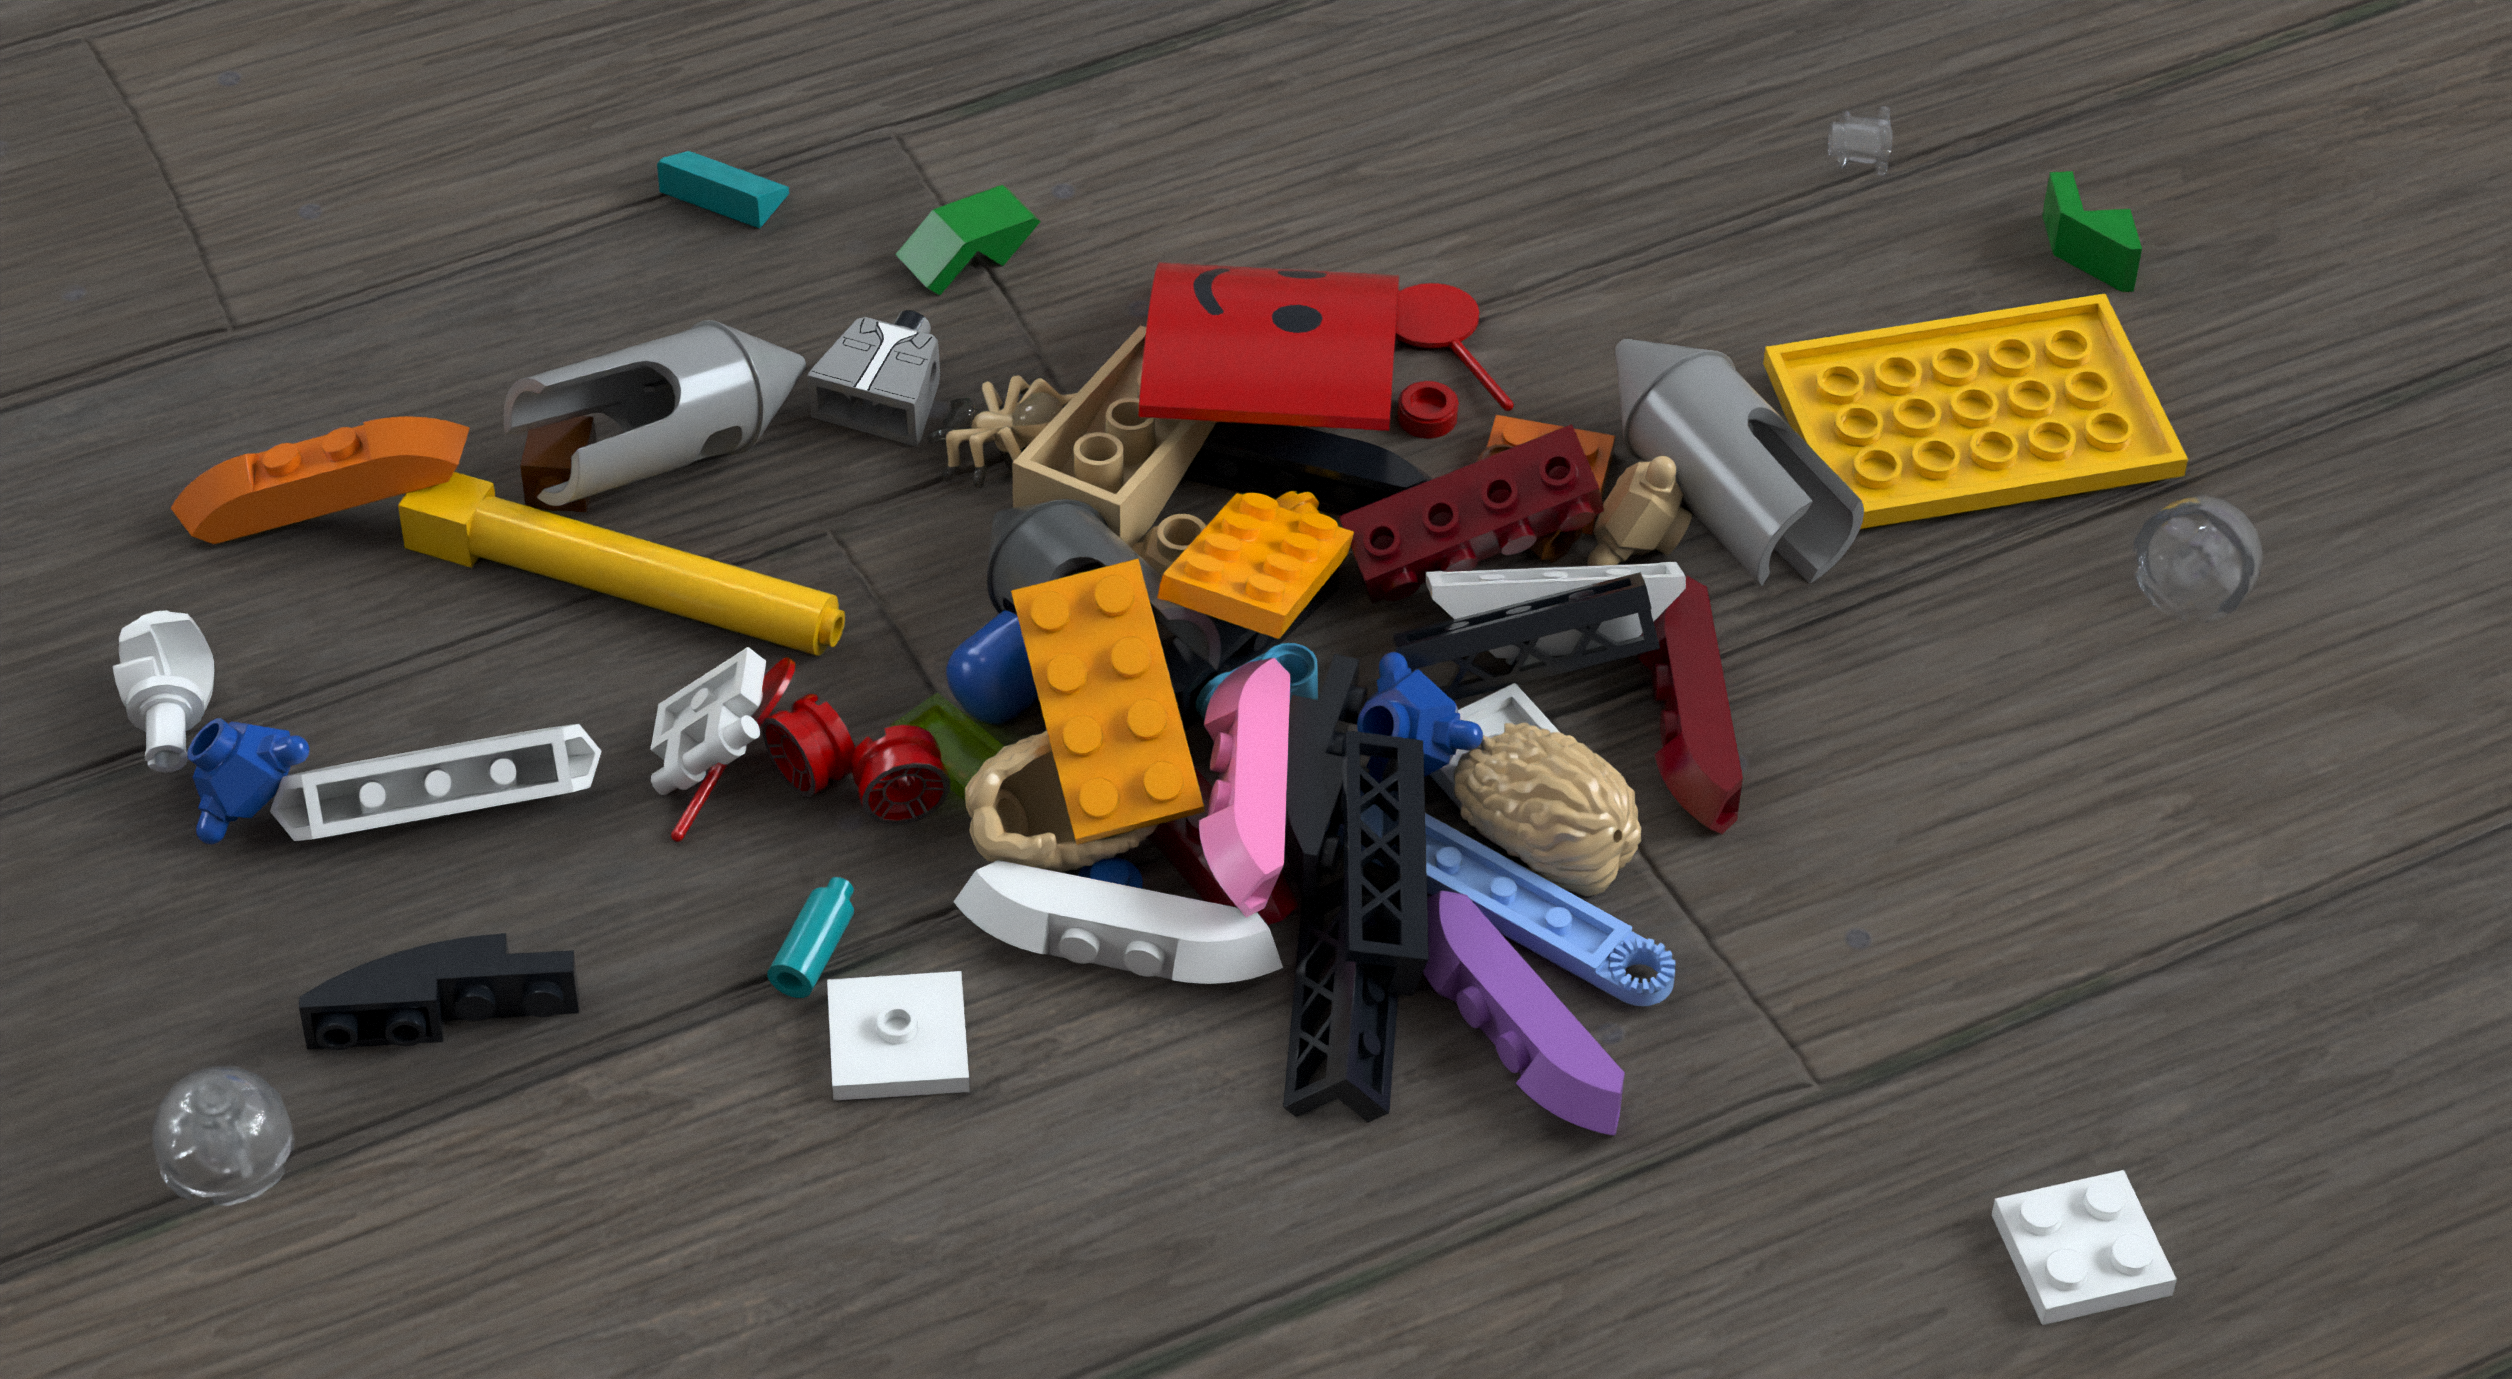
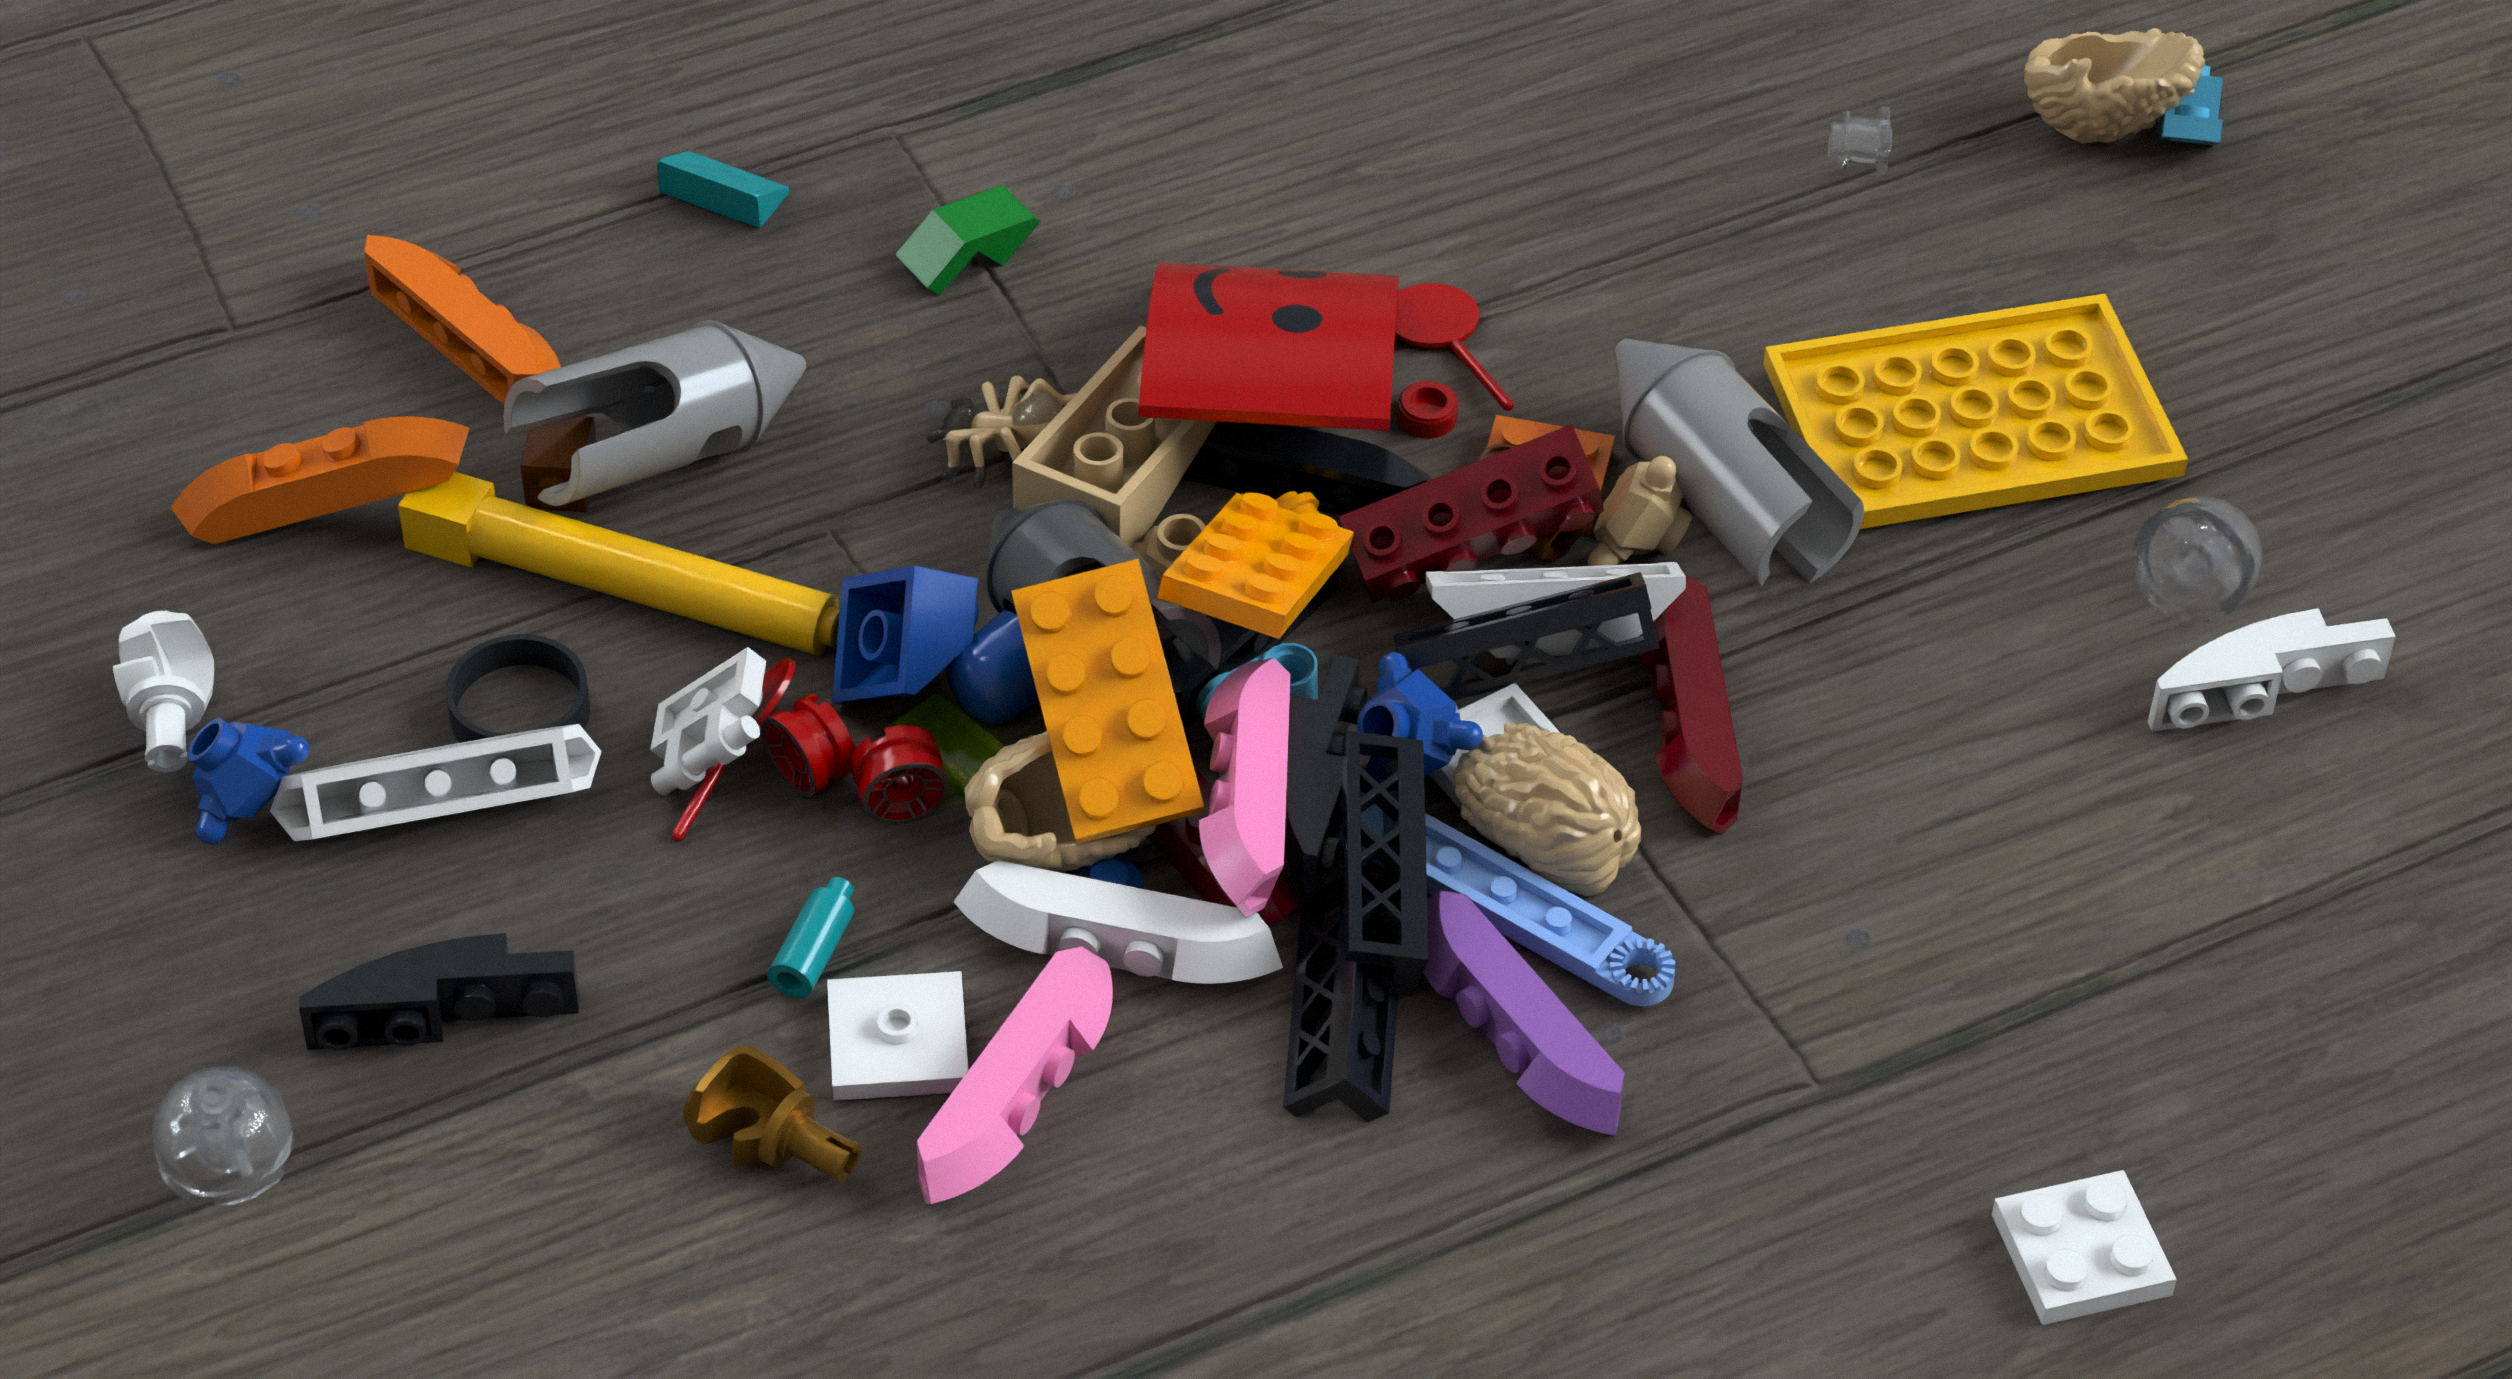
(455, 315): none -> orange brick
(512, 651): none -> black tyre
(766, 1114): none -> pearl gold piece
(879, 378): light grey torso -> none
(900, 631): none -> blue slope
(1004, 1087): none -> bright pink brick
(2093, 241): green slope -> none
(2111, 83): none -> tan hair
(2197, 114): none -> medium azure slope
(2252, 665): none -> white slope

